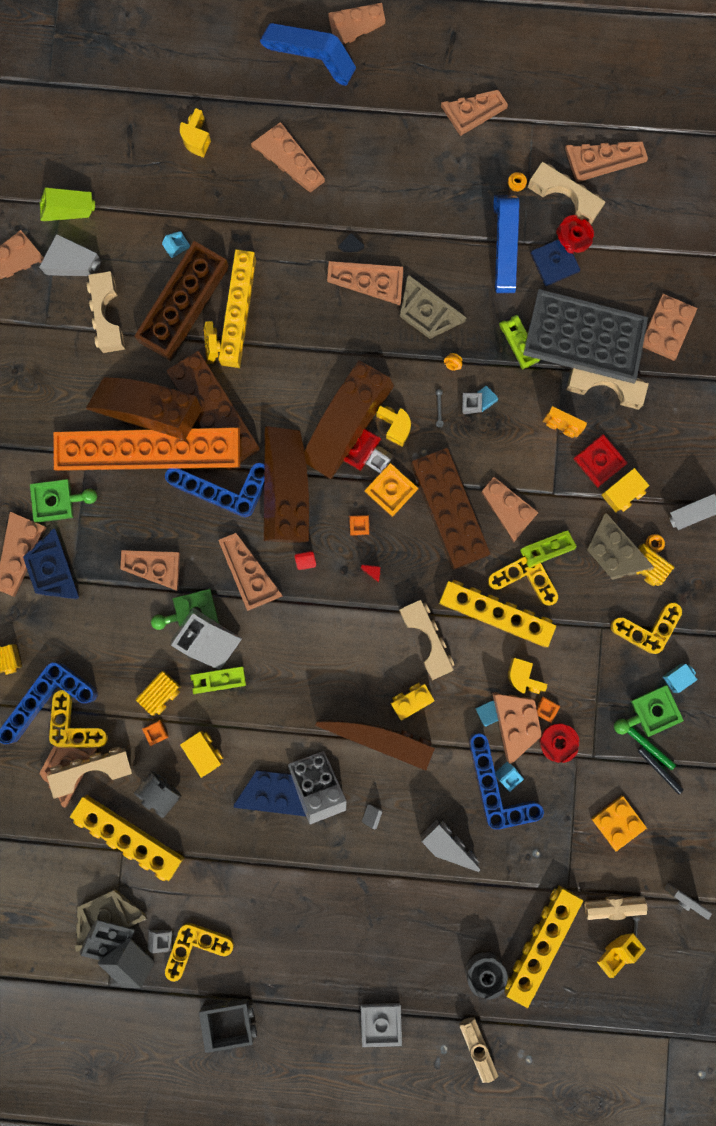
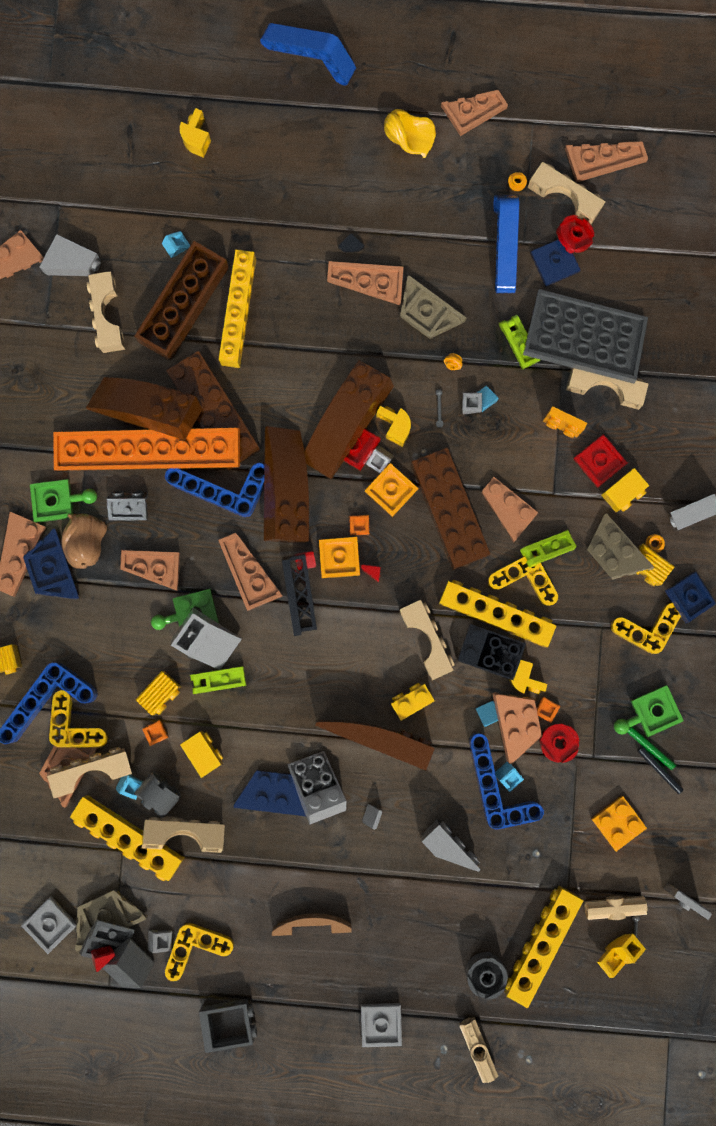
(49, 925): none -> light grey plate
(65, 204): lime slope -> none
(83, 540): none -> medium nougat piece
(102, 956): none -> red slope
(127, 505): none -> bracket
(127, 786): none -> medium azure slope
(208, 836): none -> tan arch
(212, 345): yellow plate -> none
(289, 157): nougat wing -> none
(291, 593): none -> black fence
(337, 924): none -> medium nougat slope
(339, 557): none -> light orange plate
(354, 22): nougat wing -> none
(410, 132): none -> yellow piece
(491, 652): none -> black slope
(668, 326): nougat plate -> none
(680, 677): medium azure brick -> none
(690, 597): none -> dark blue plate

